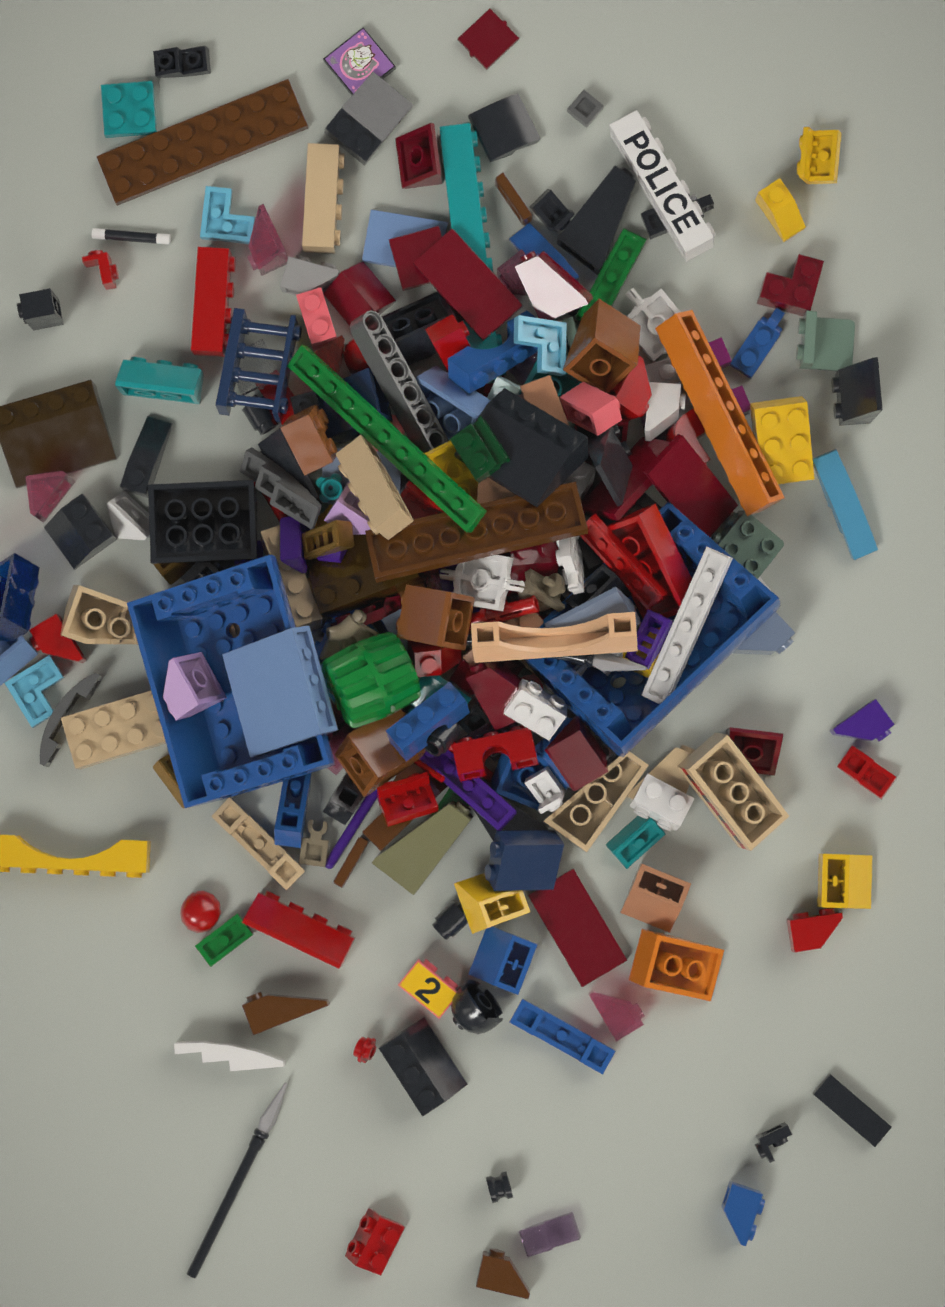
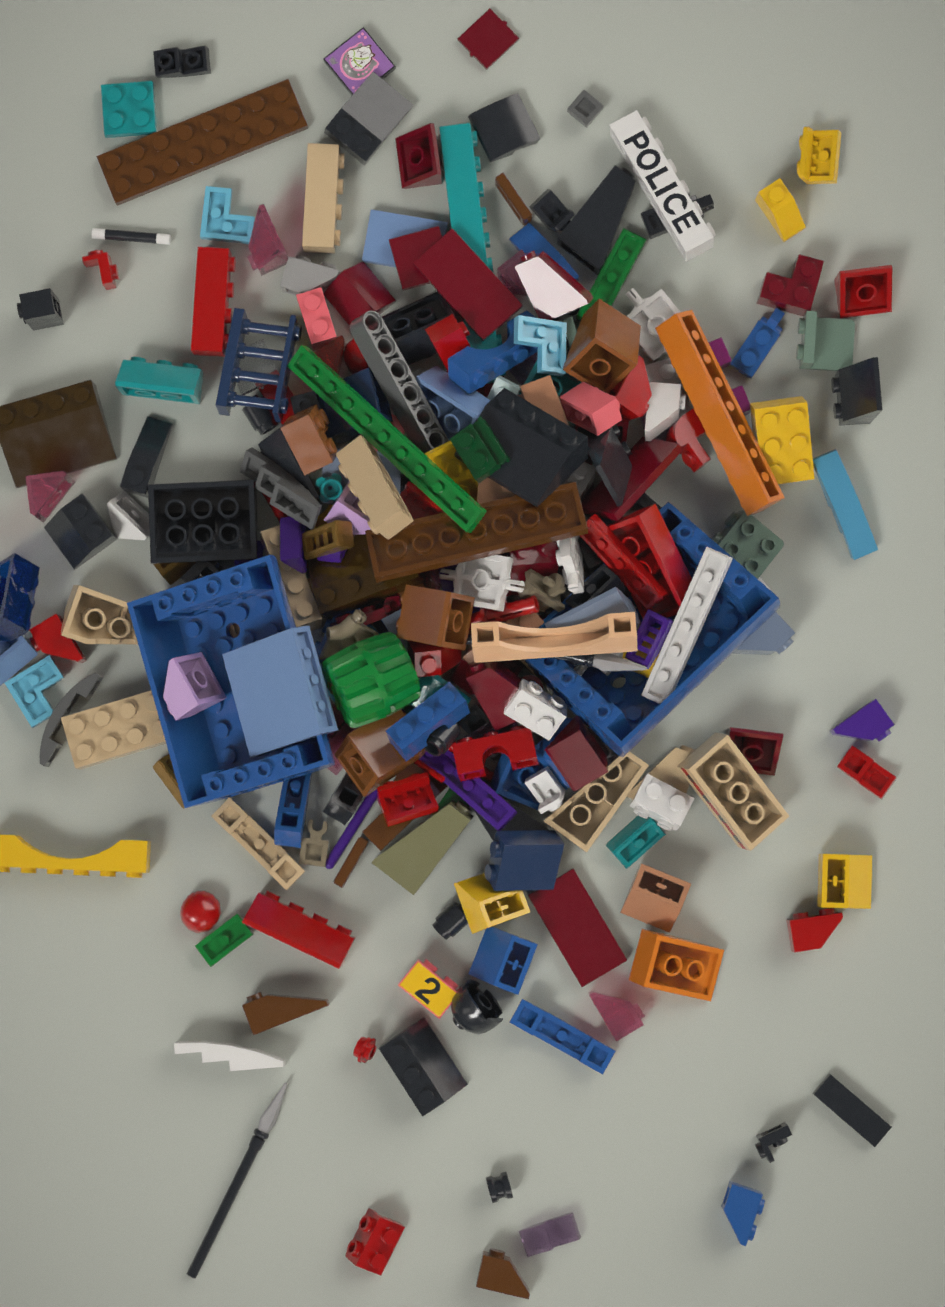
(690, 485): dark red tile -> none
(864, 291): none -> red slope

